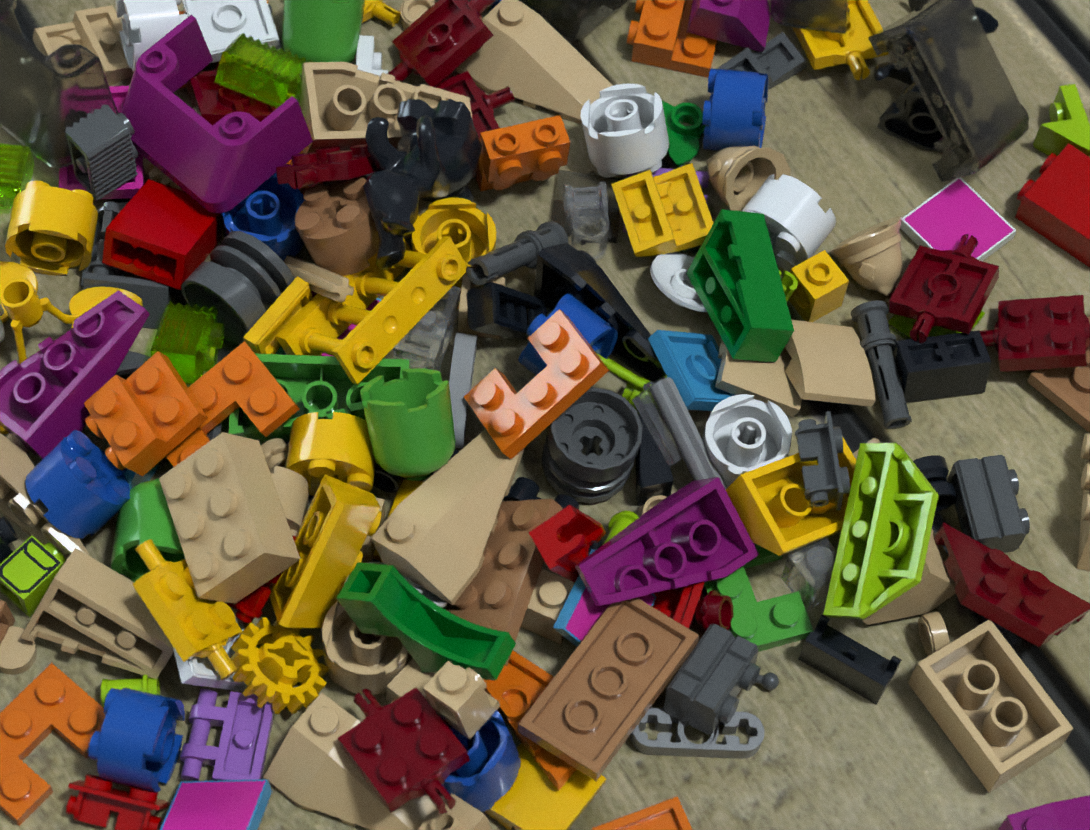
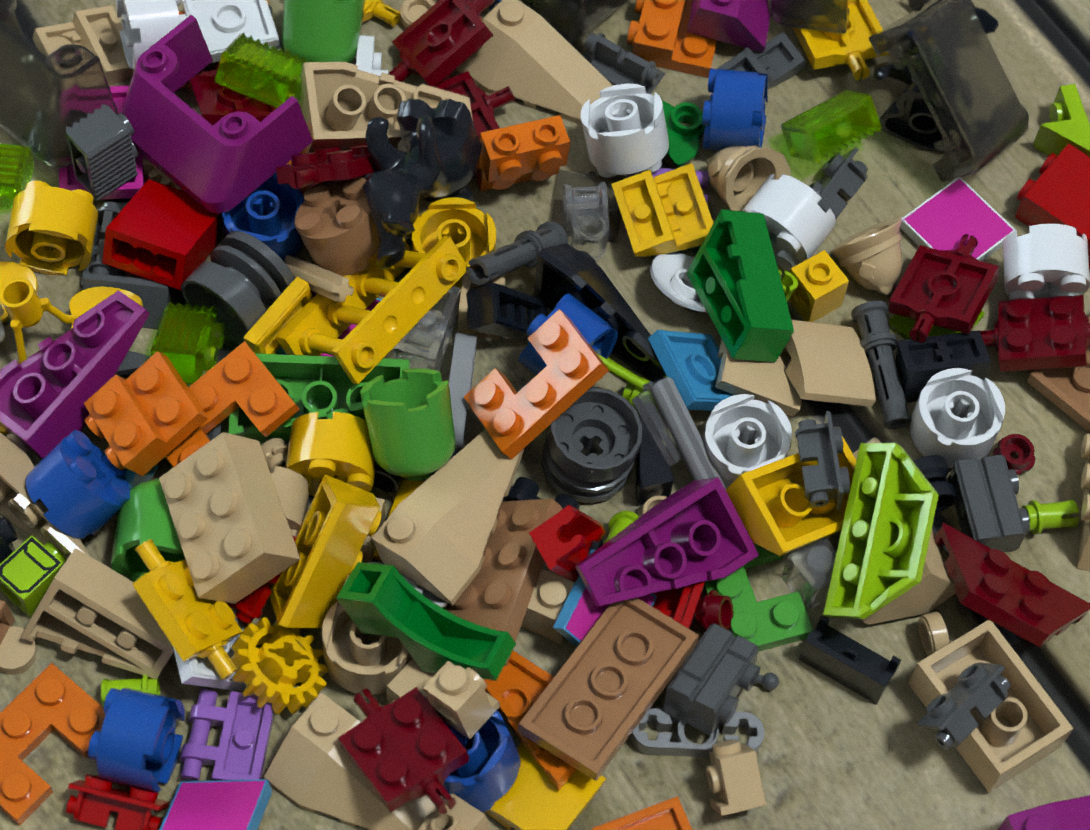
(619, 65): none -> dark grey hinge
(734, 778): none -> tan brick
(831, 126): none -> clear neon green brick
(840, 176): none -> dark grey hinge
(957, 416): none -> white brick
(978, 688): none -> dark grey hinge
(1021, 447): none -> dark red plate
(1046, 262): none -> white brick
(1051, 515): none -> lime pin

